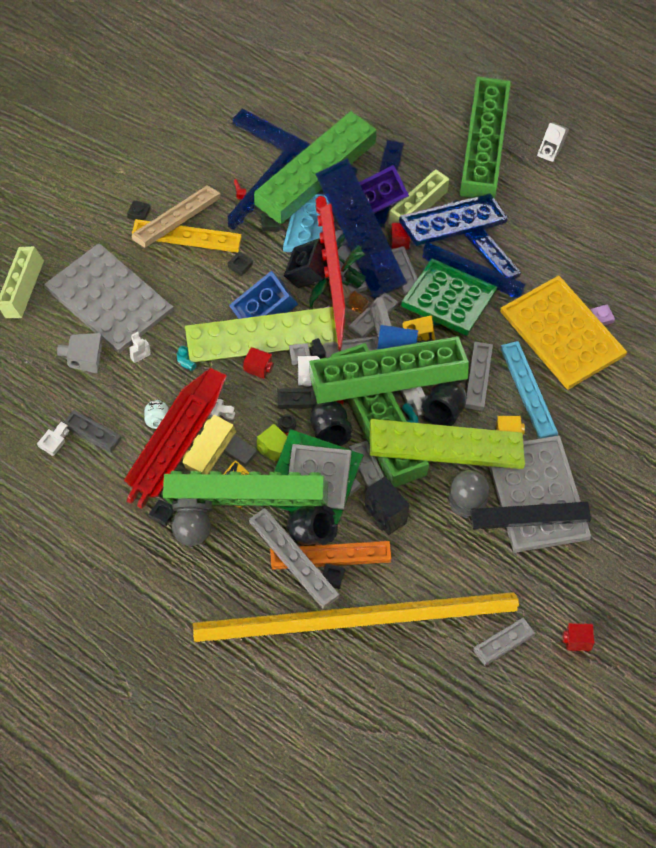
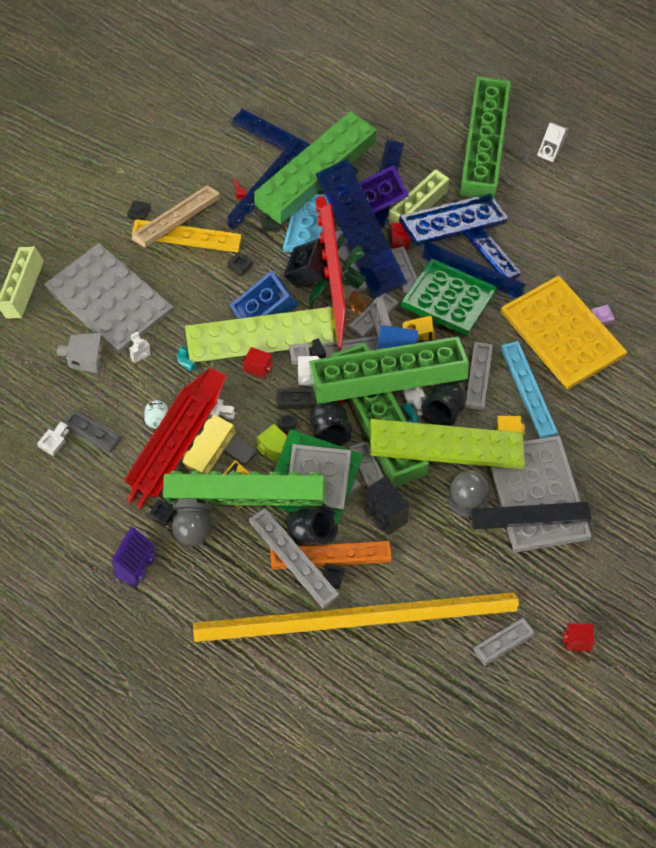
(133, 557): none -> dark purple slope

